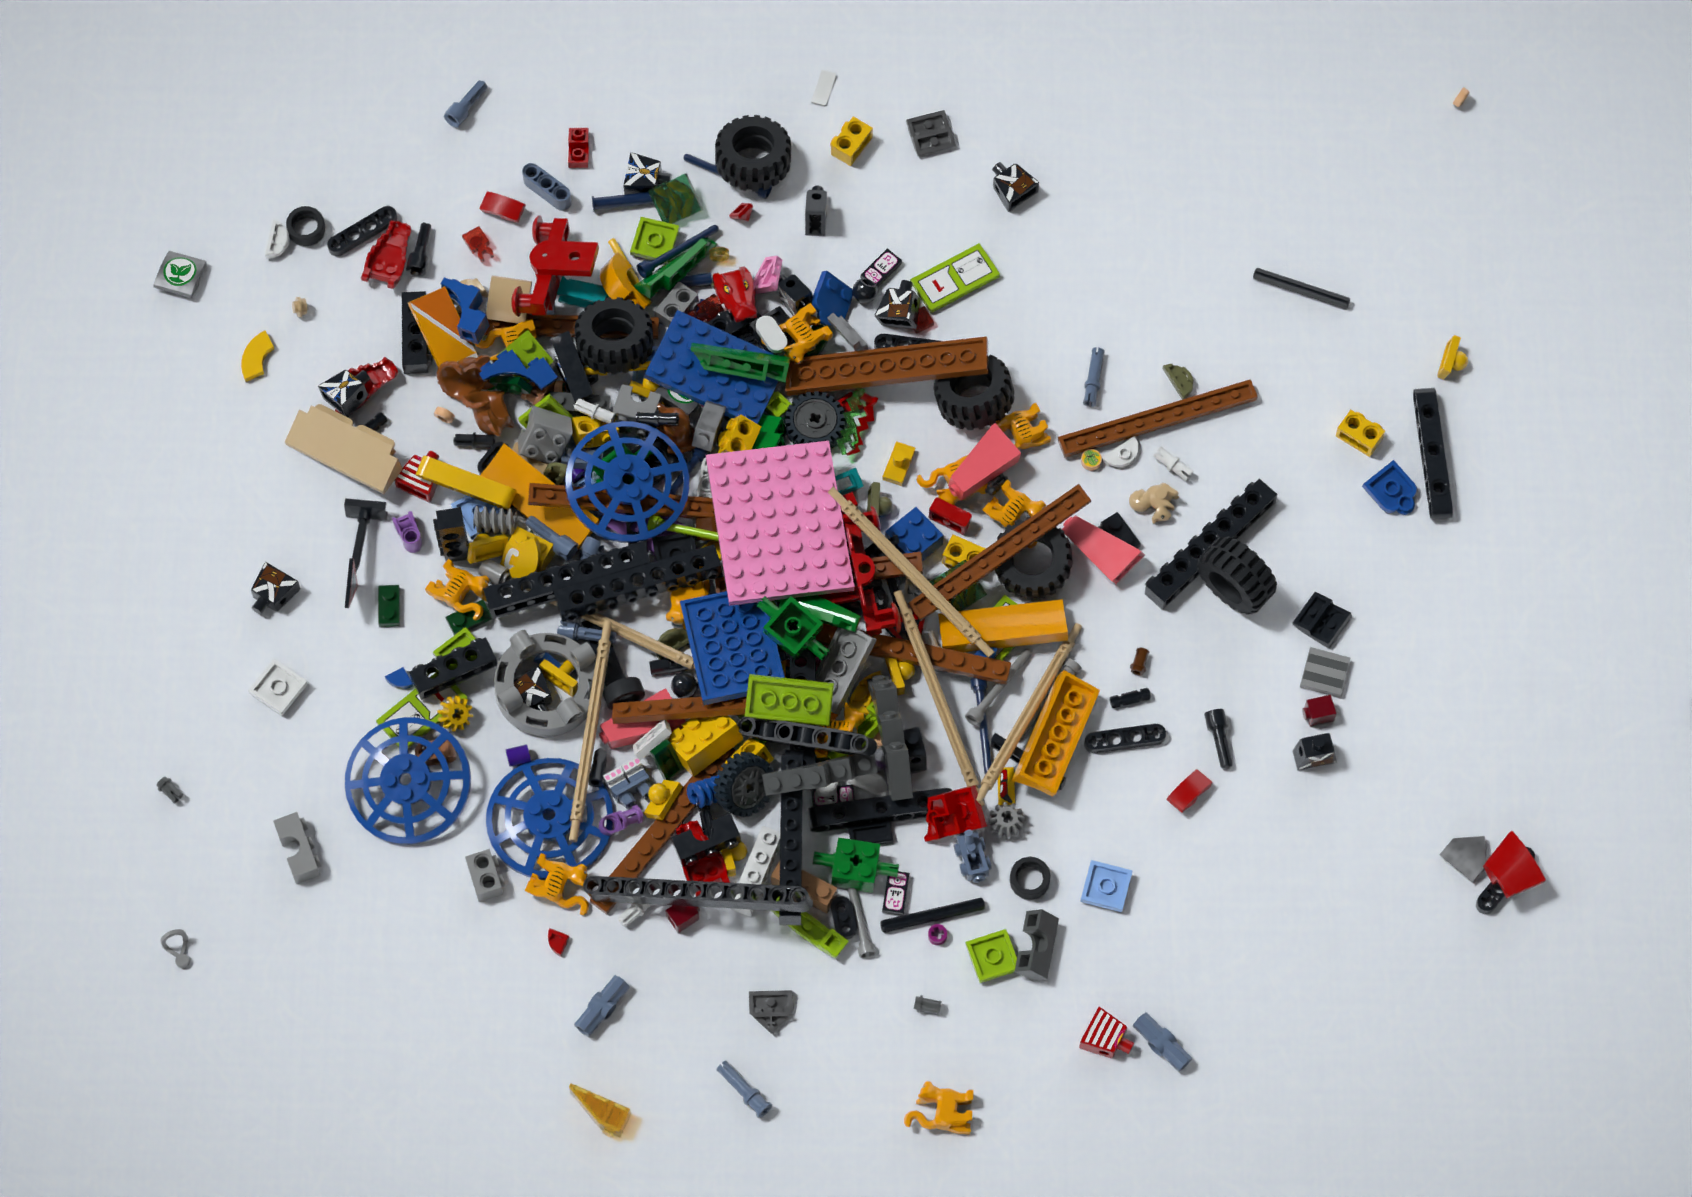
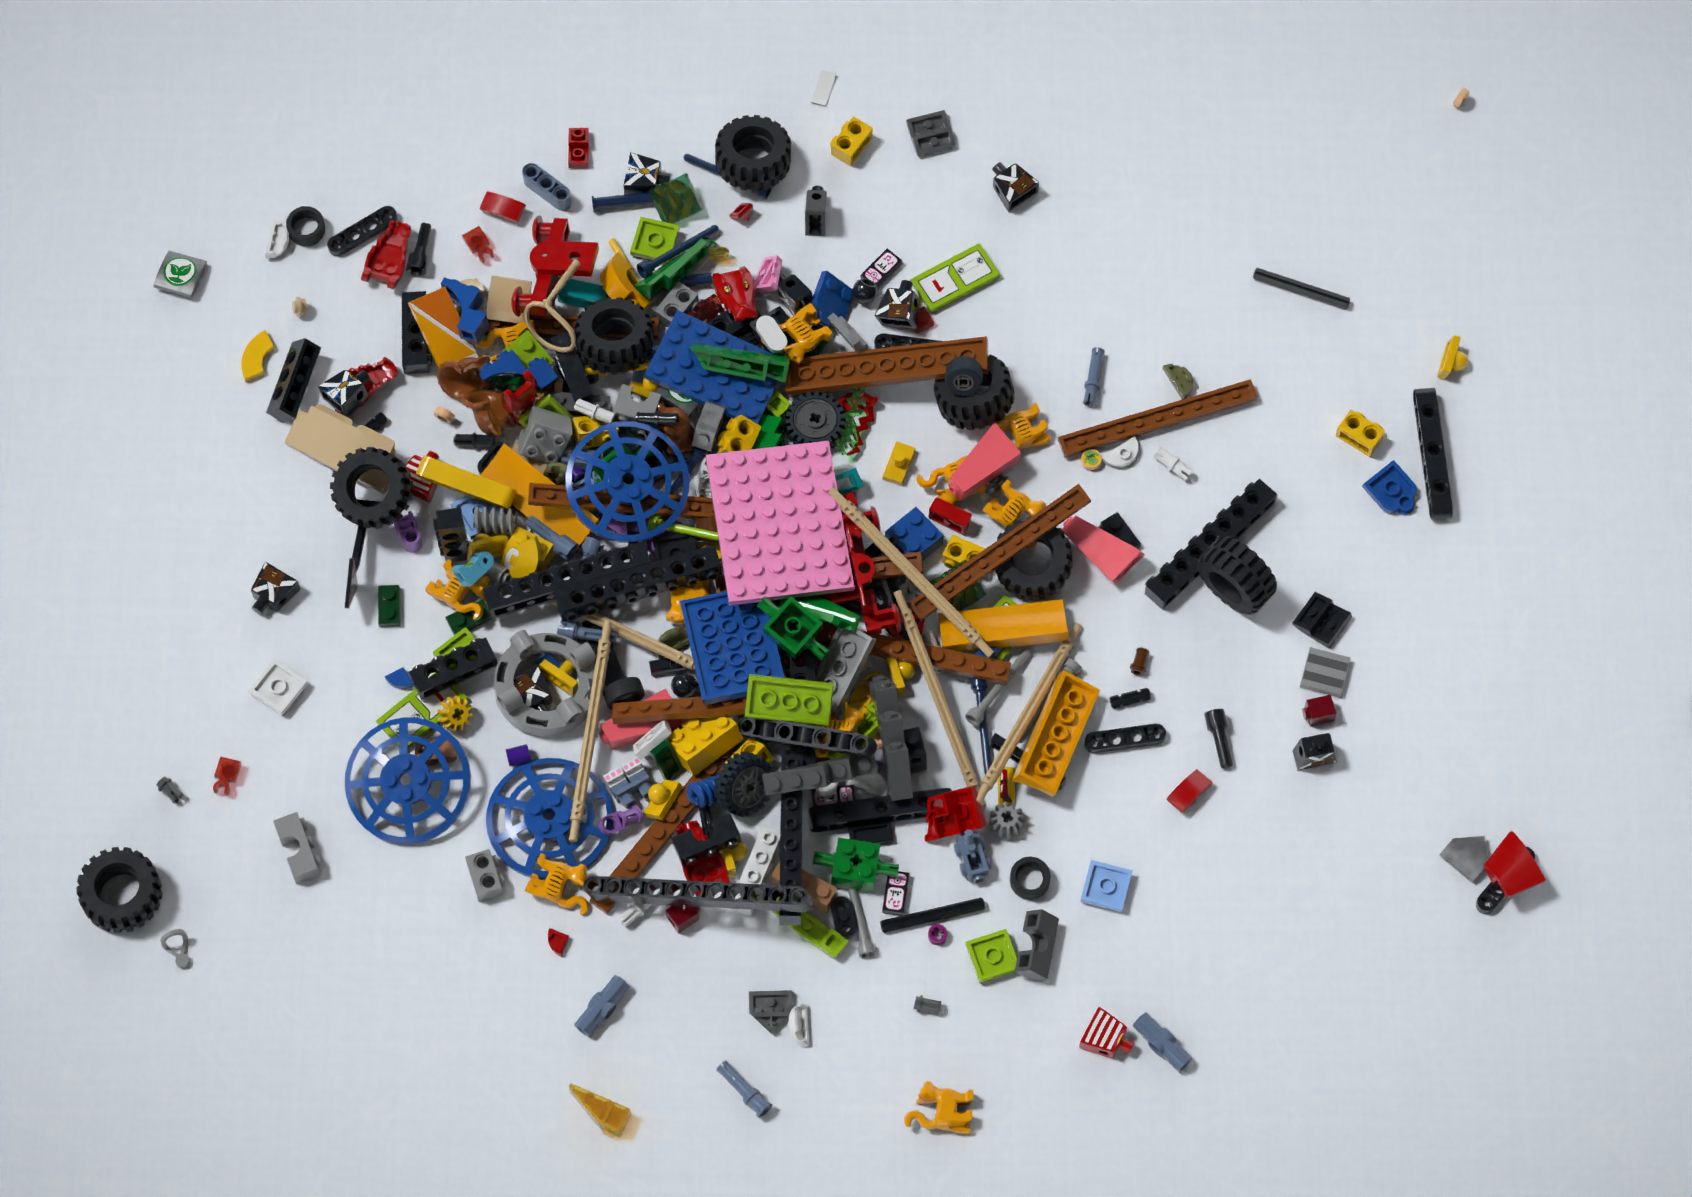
(110, 865): none -> black tyre
(226, 772): none -> clear red plate
(293, 380): none -> black brick
(346, 479): none -> black tyre
(459, 111): sand blue piece -> none
(474, 569): none -> medium azure leg
(522, 399): none -> red animal
(547, 303): none -> tan piece
(598, 768): black bar -> none
(799, 1024): none -> white plate
(882, 504): olive tile -> none
(963, 376): none -> black wheel
(1156, 497): tan animal -> none

